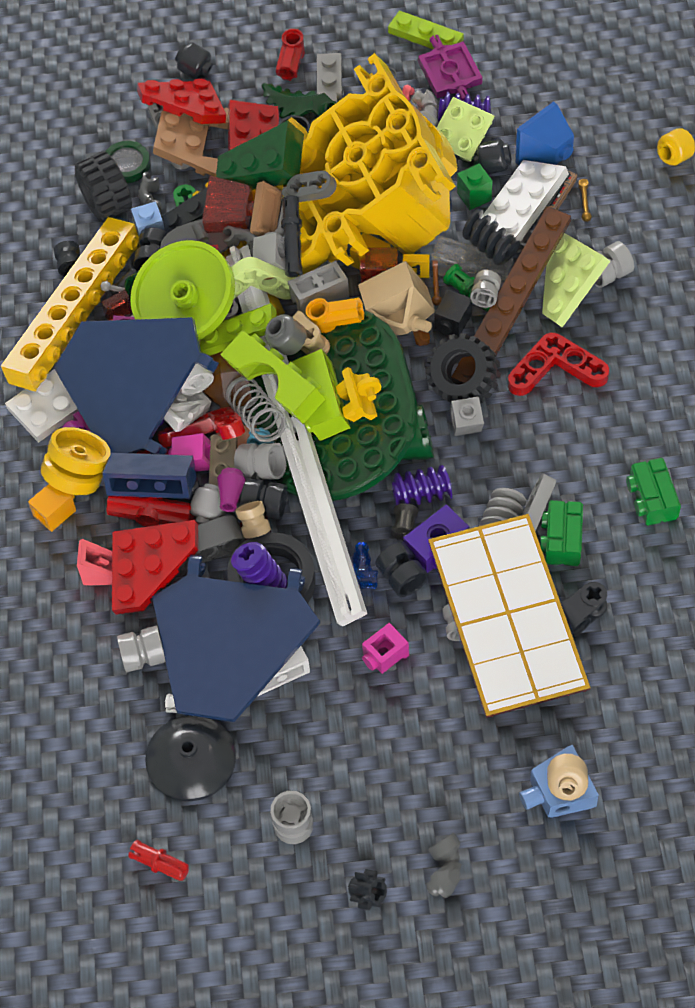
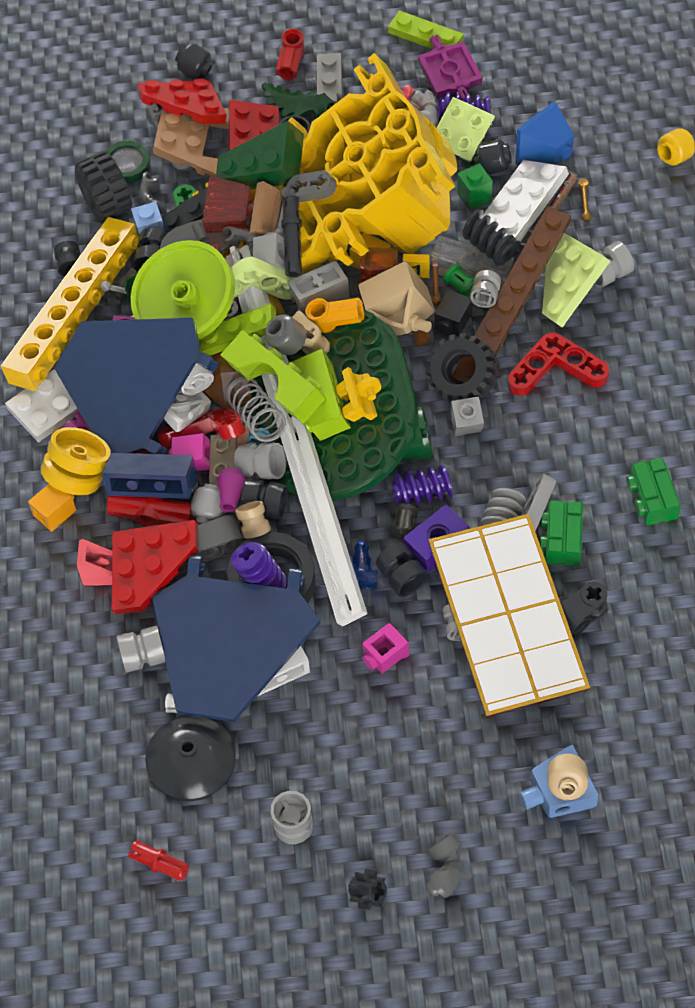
(117, 305): clear red tile -> none

